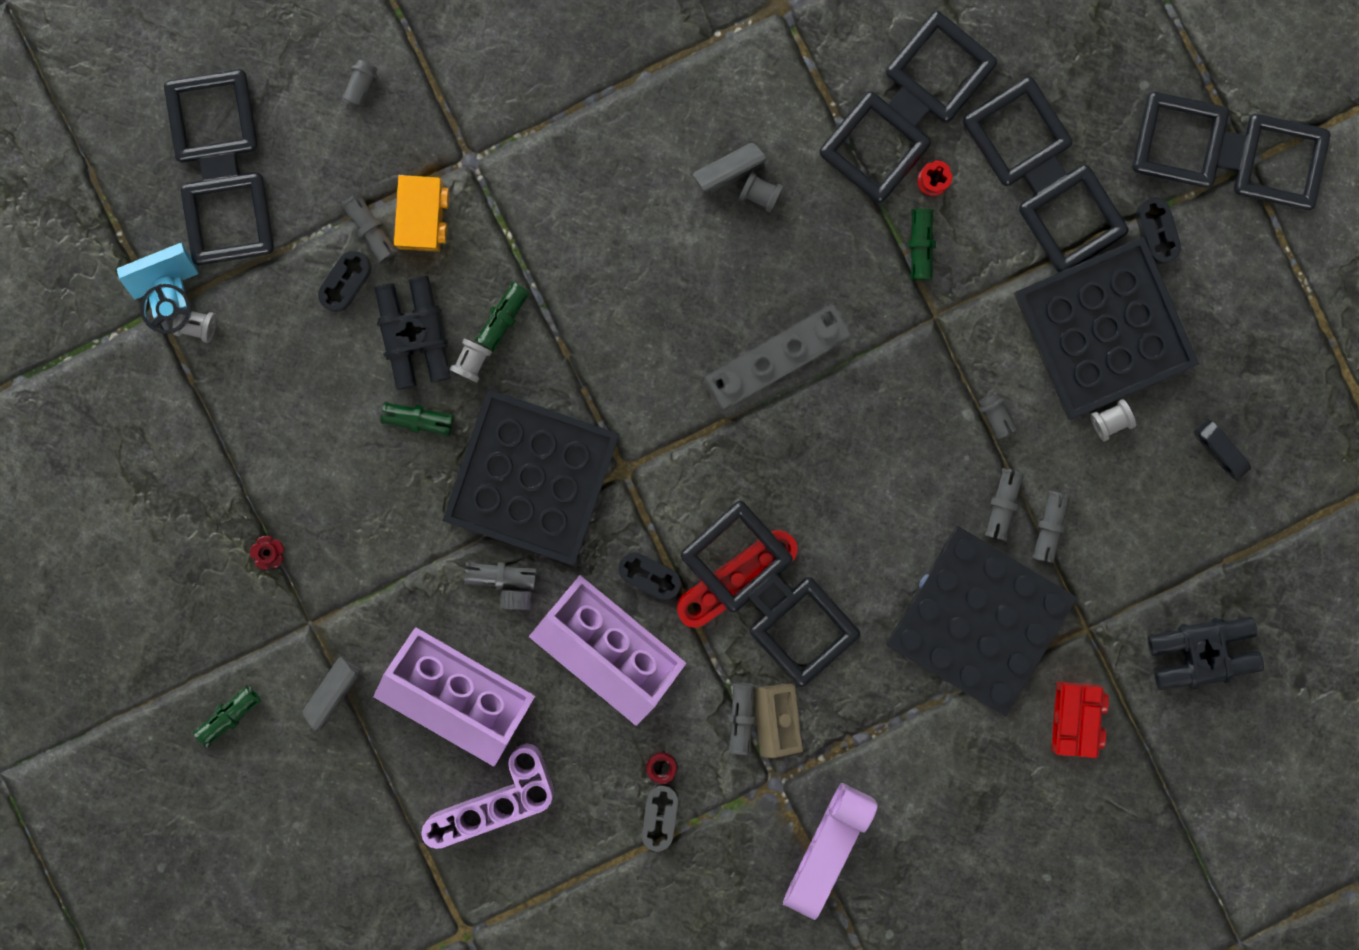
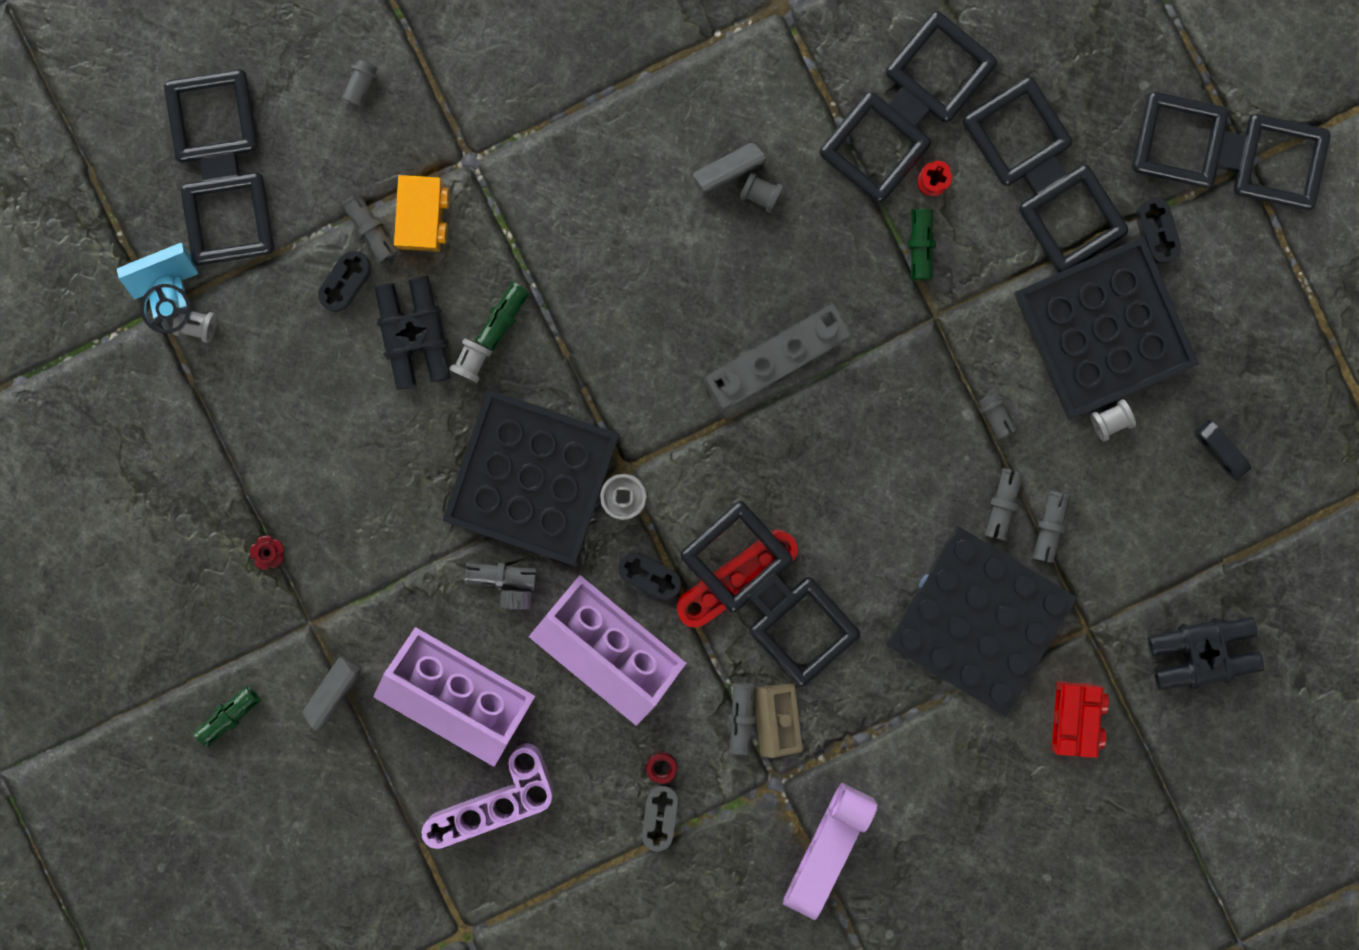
(416, 419): dark green pin -> none
(623, 496): none -> light grey wheel

